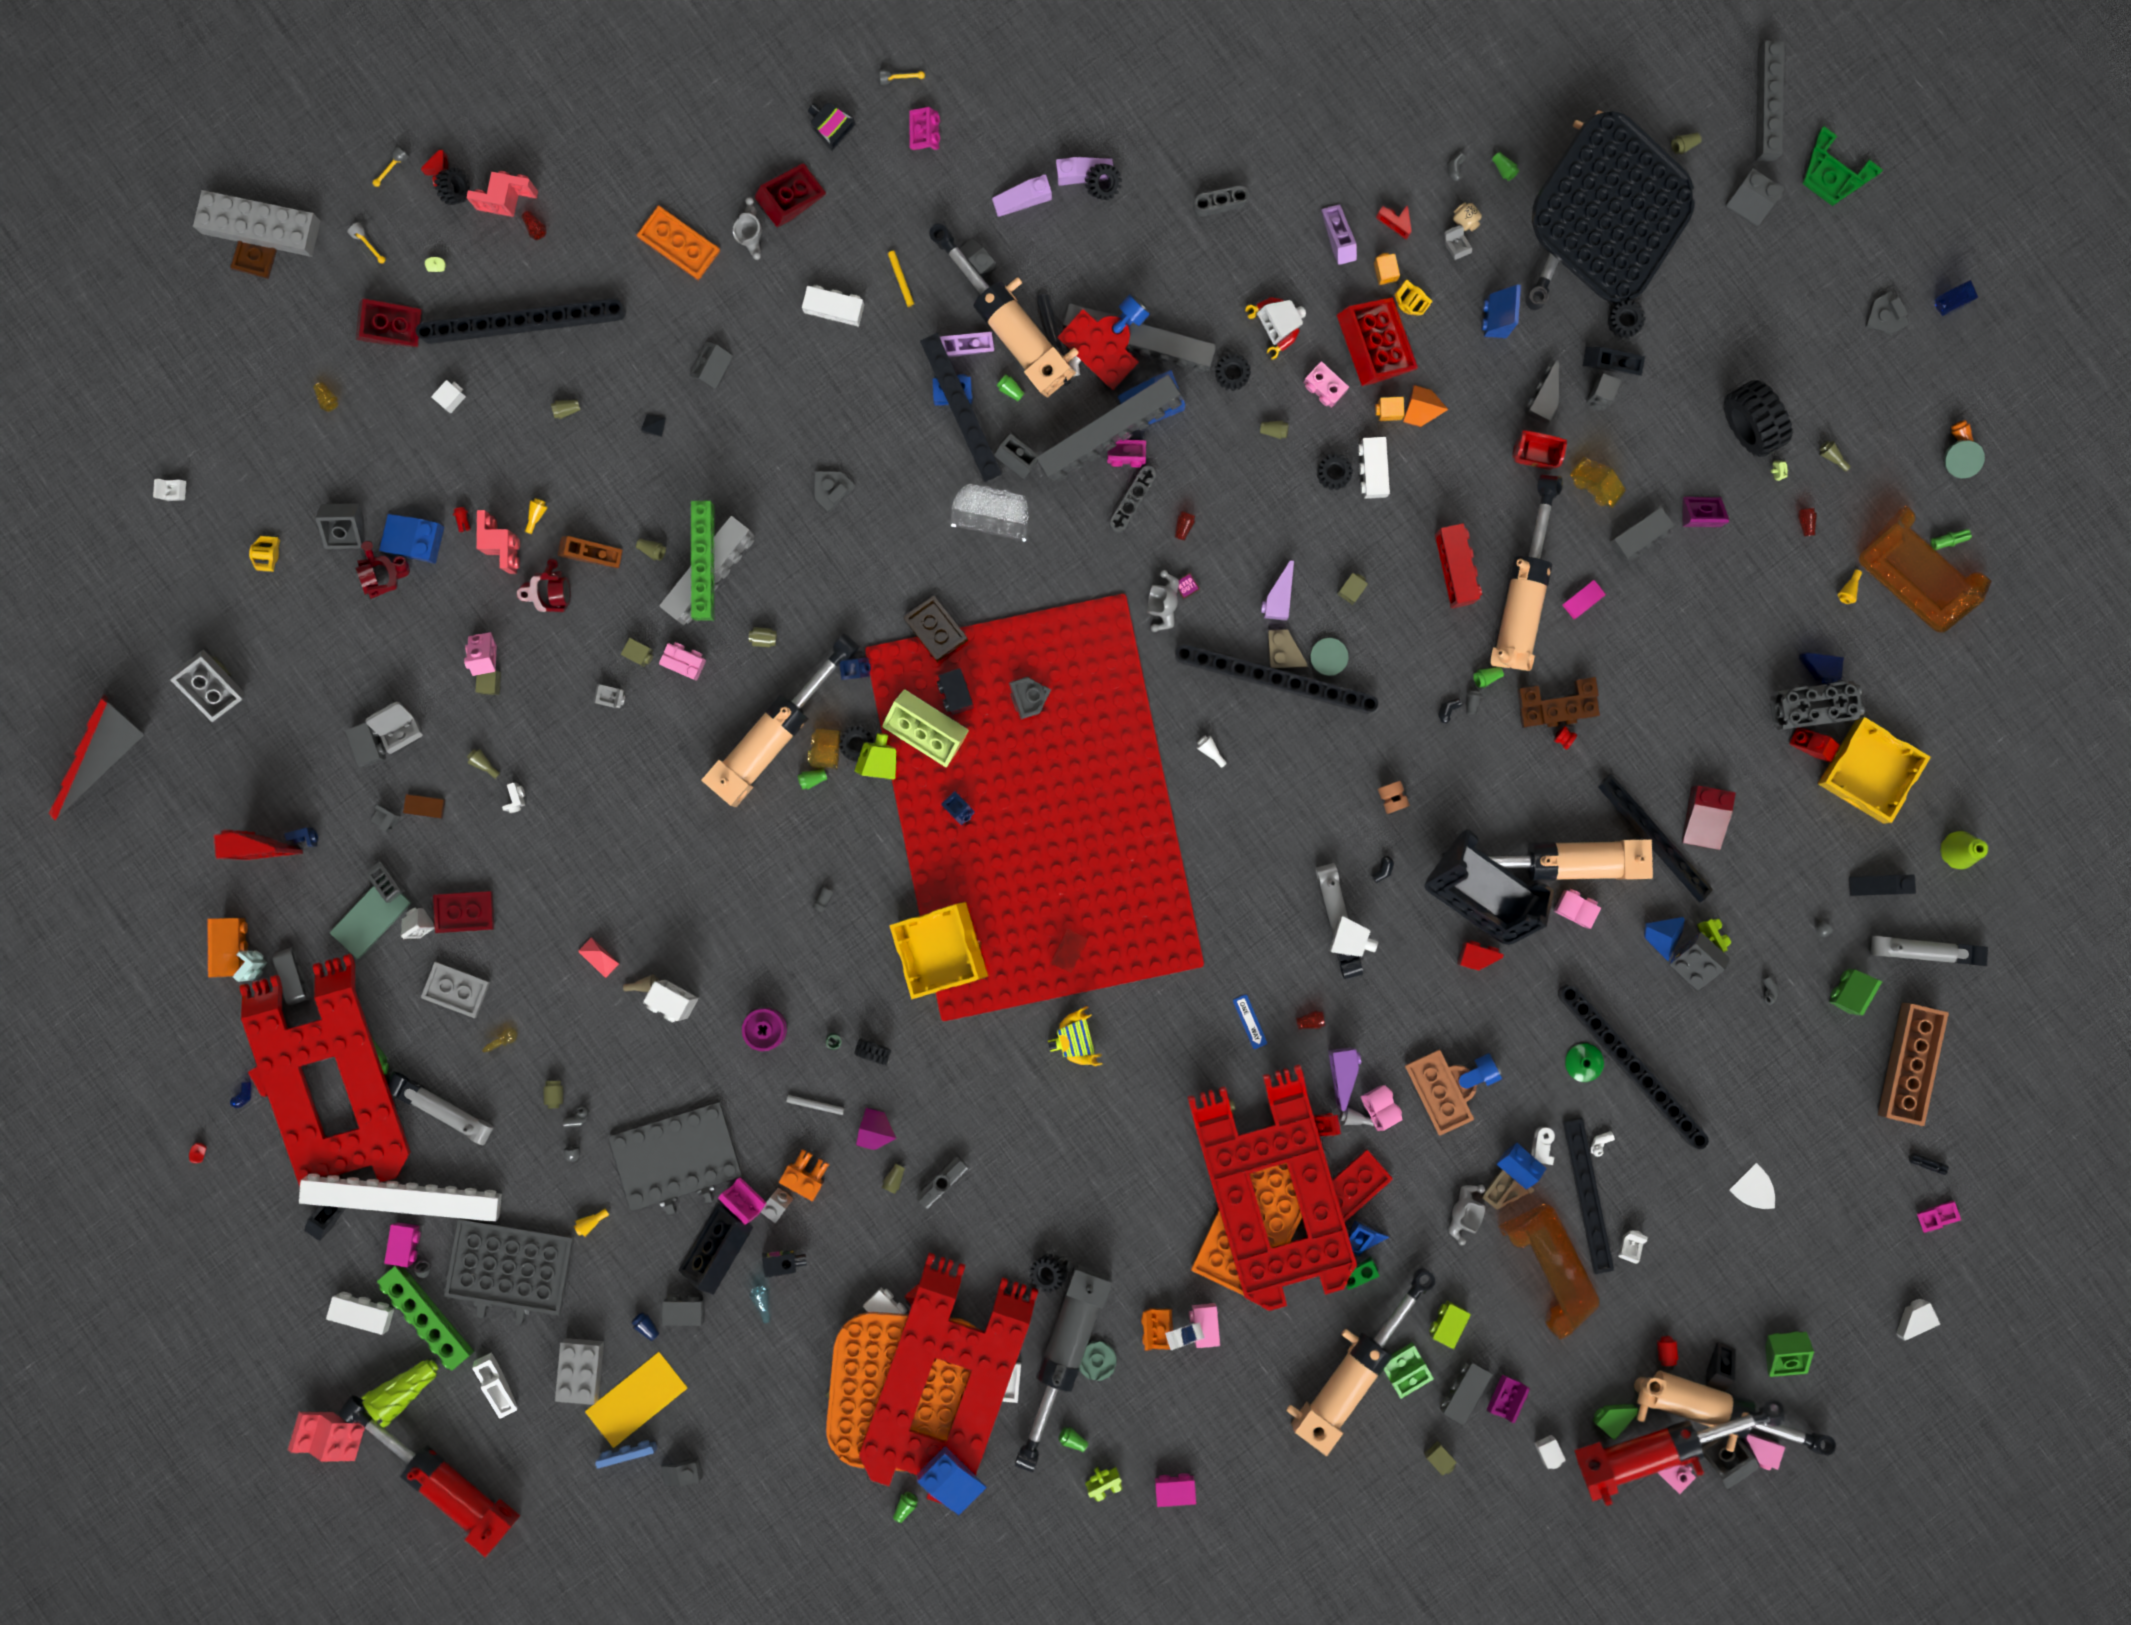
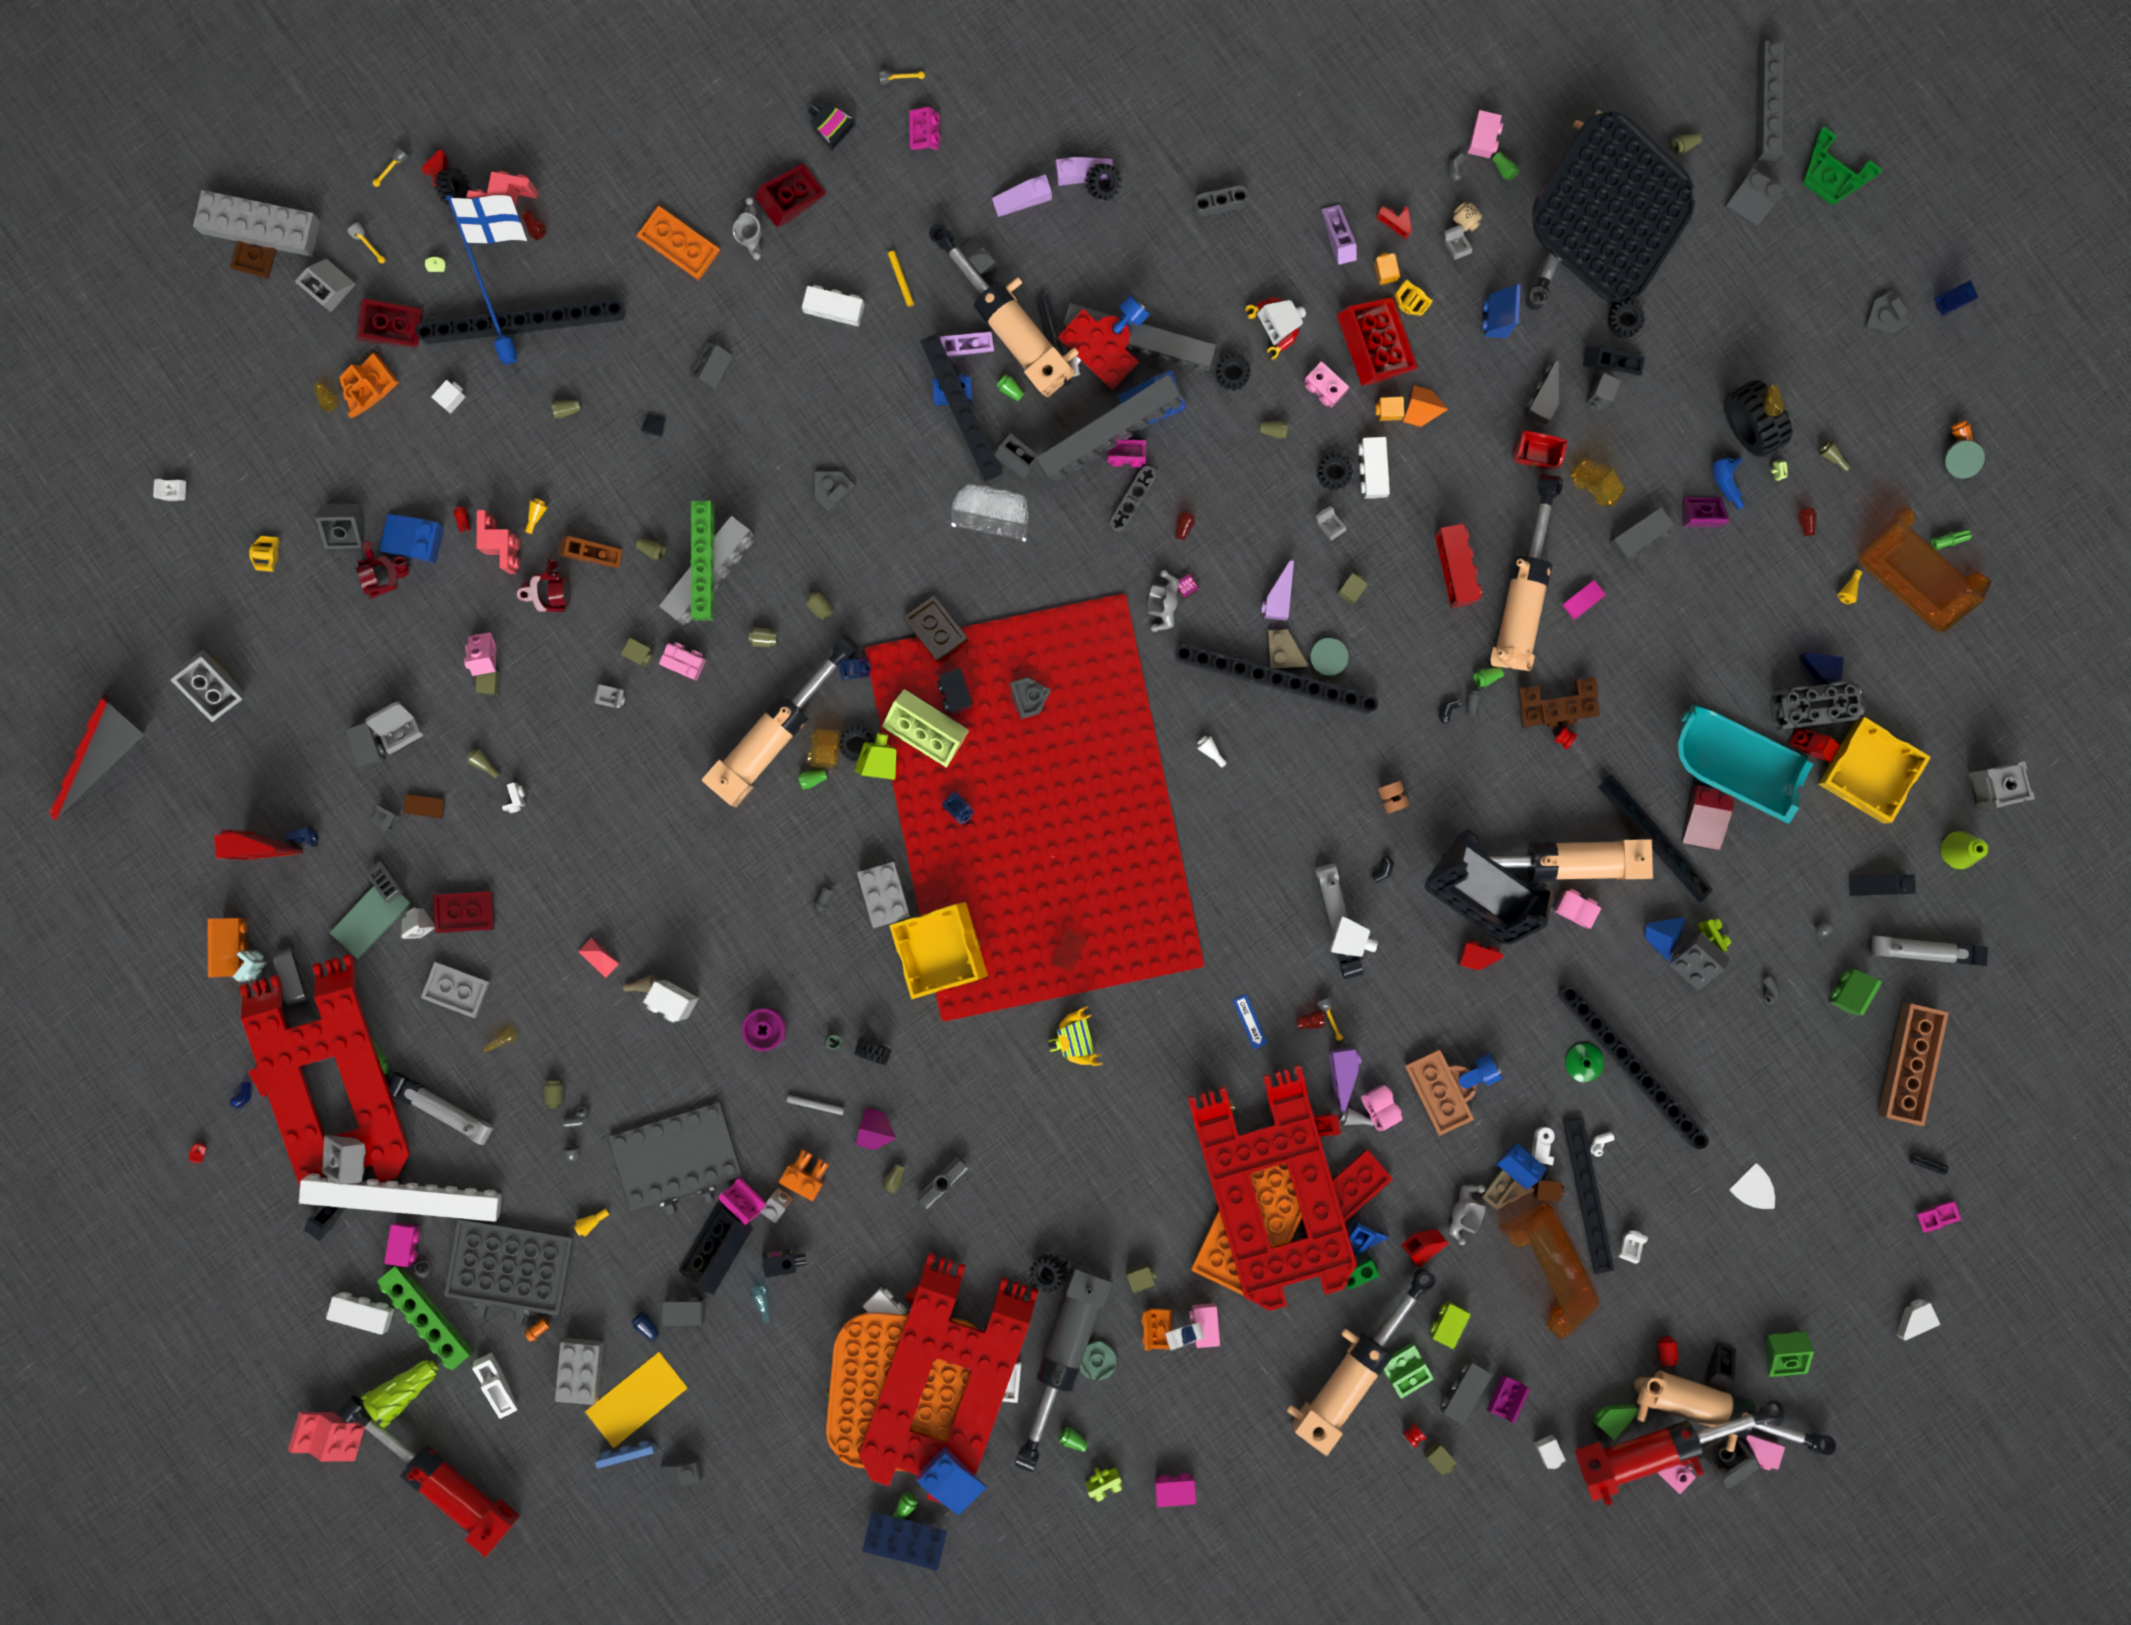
(325, 283): none -> light grey slope
(343, 1159): none -> light grey slope
(366, 384): none -> orange slope
(487, 222): none -> flag
(537, 1329): none -> orange pin
(819, 605): none -> olive brick
(884, 894): none -> light grey brick
(904, 1541): none -> dark blue bracket
(1141, 1278): none -> olive brick
(1325, 1005): none -> hinge
(1330, 523): none -> light grey bracket
(1414, 1435): none -> red wheel
(1424, 1245): none -> red slope
(1484, 134): none -> bright pink brick
(1548, 1190): none -> reddish brown brick
(1723, 475): none -> blue animal
(1742, 762): none -> teal panel
(1774, 403): none -> clear yellow cone
(1991, 787): none -> light grey container

